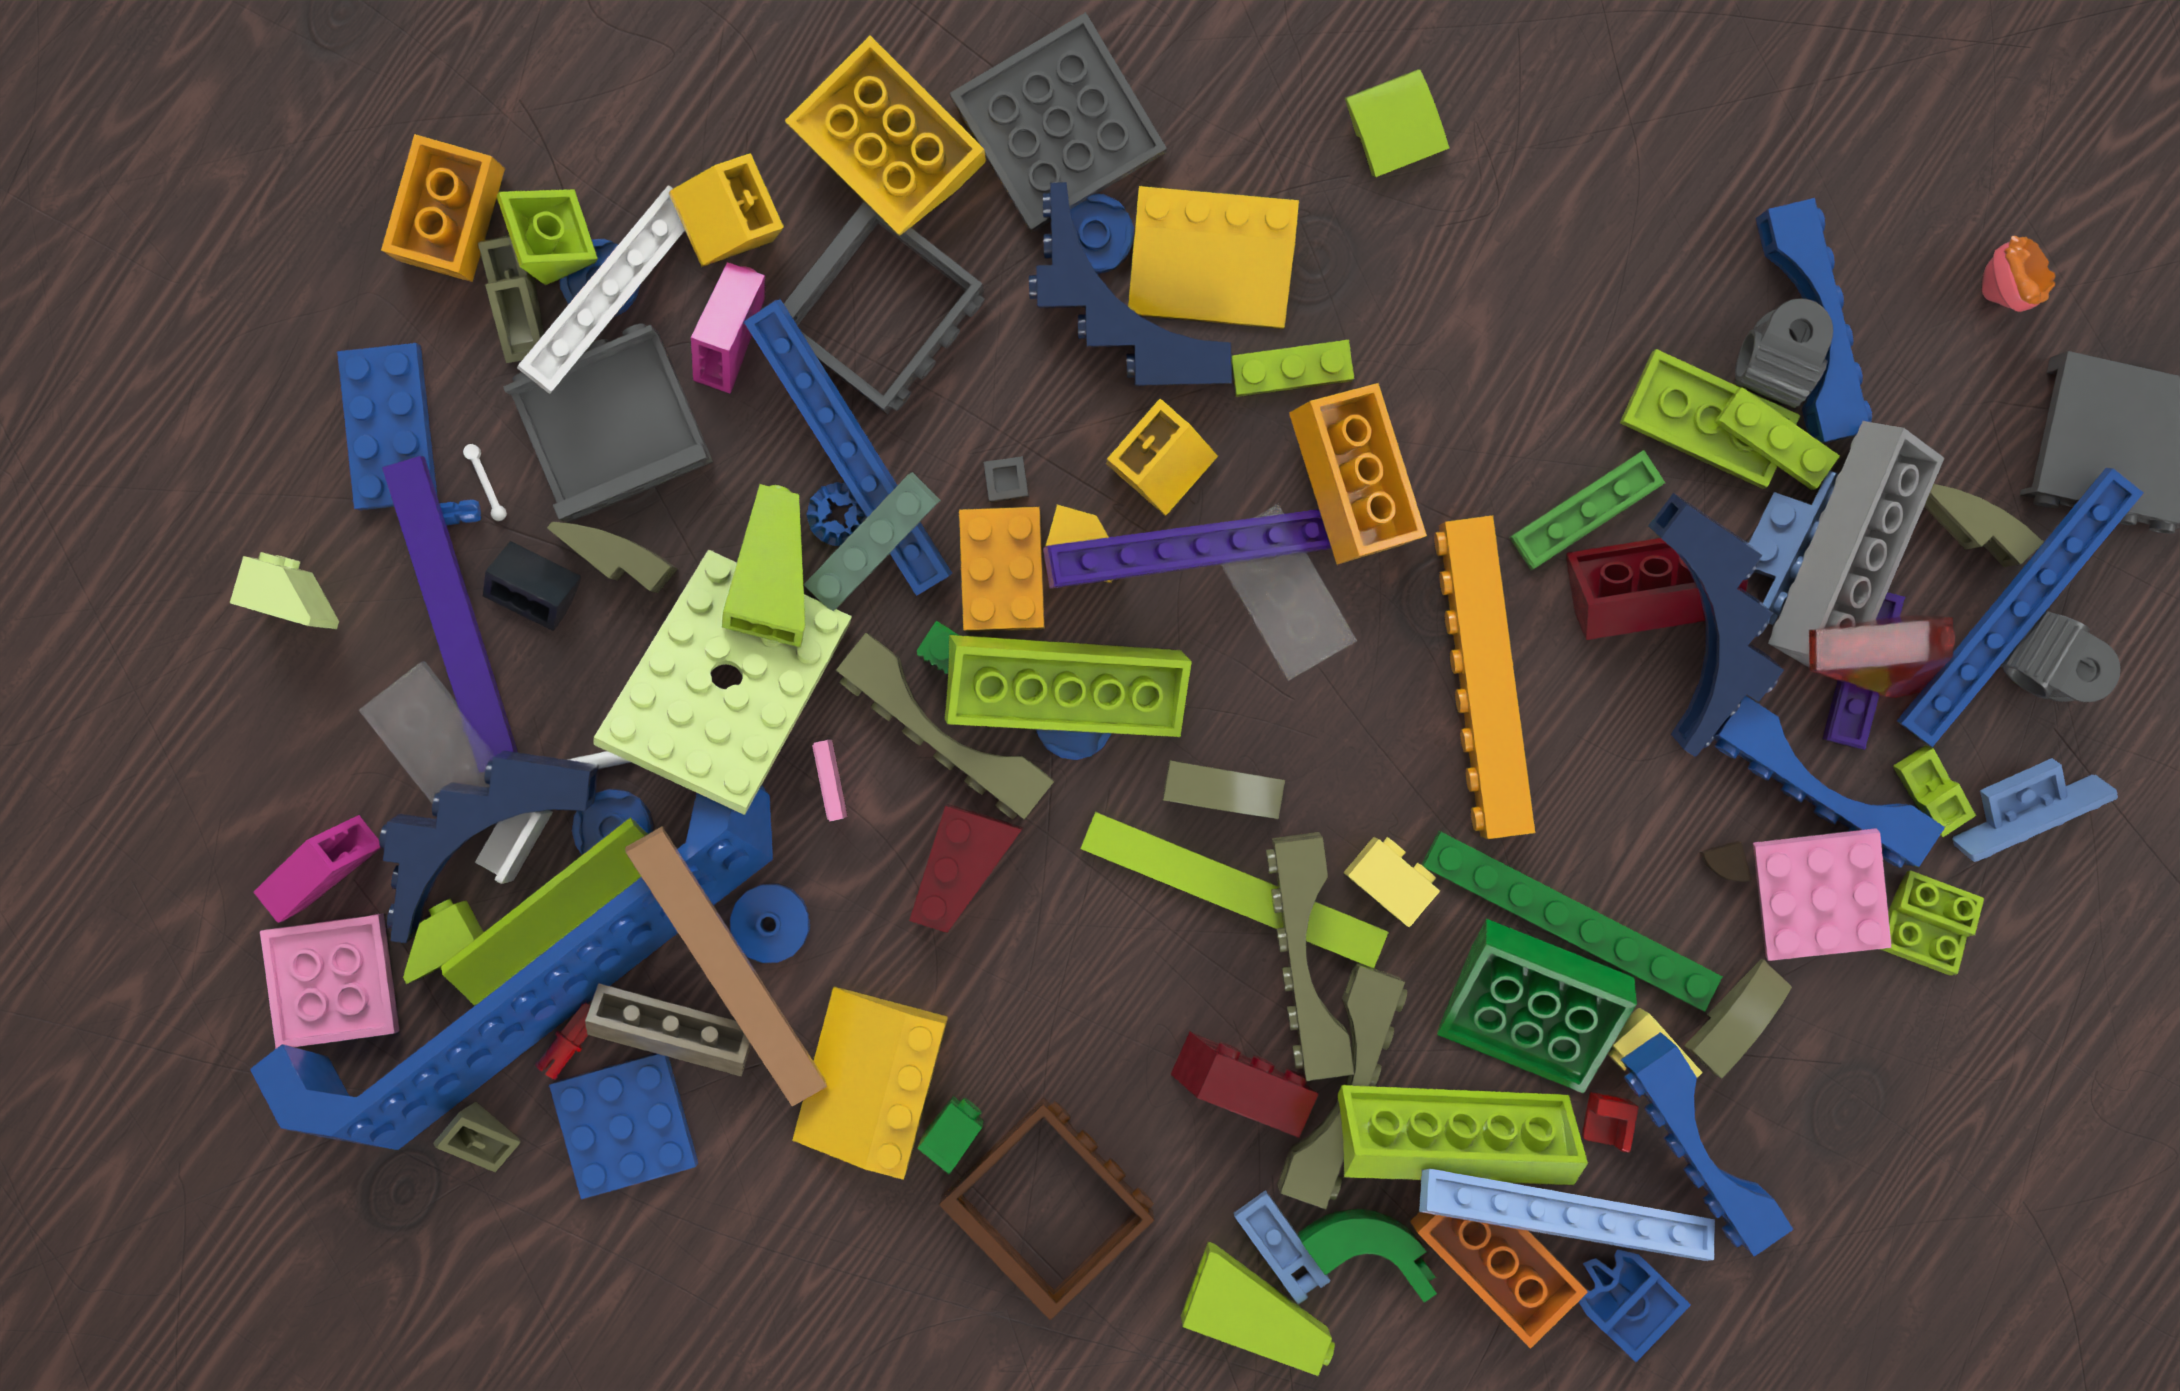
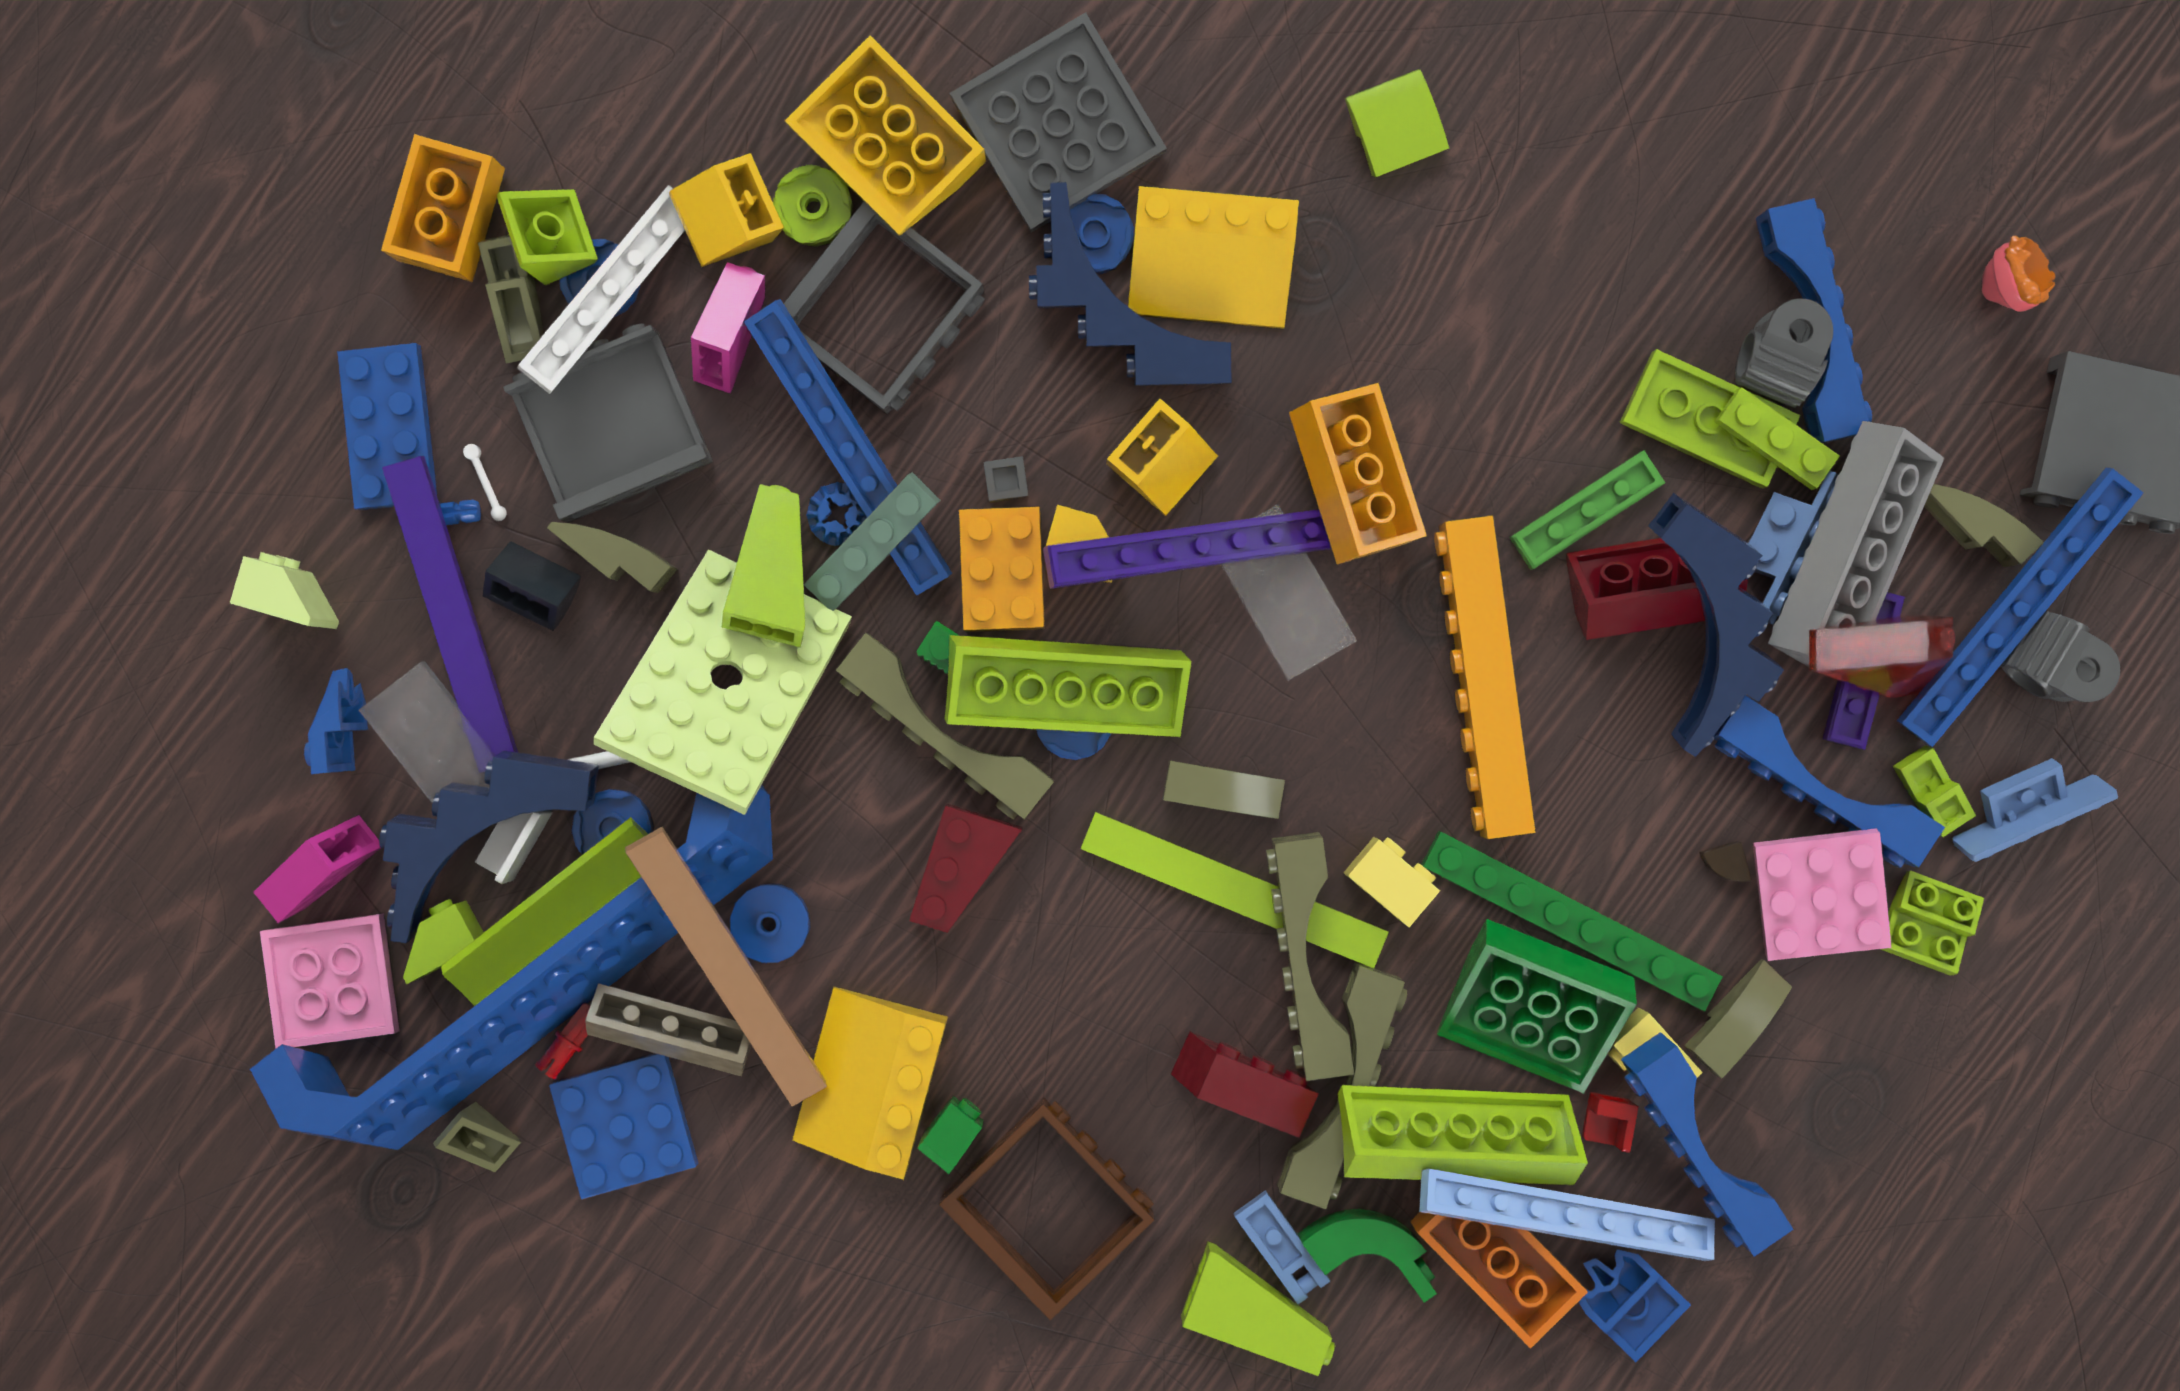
(331, 733): none -> blue plate
(809, 185): none -> lime plate
(829, 780): bright pink tile -> none
(1292, 368): lime plate -> none

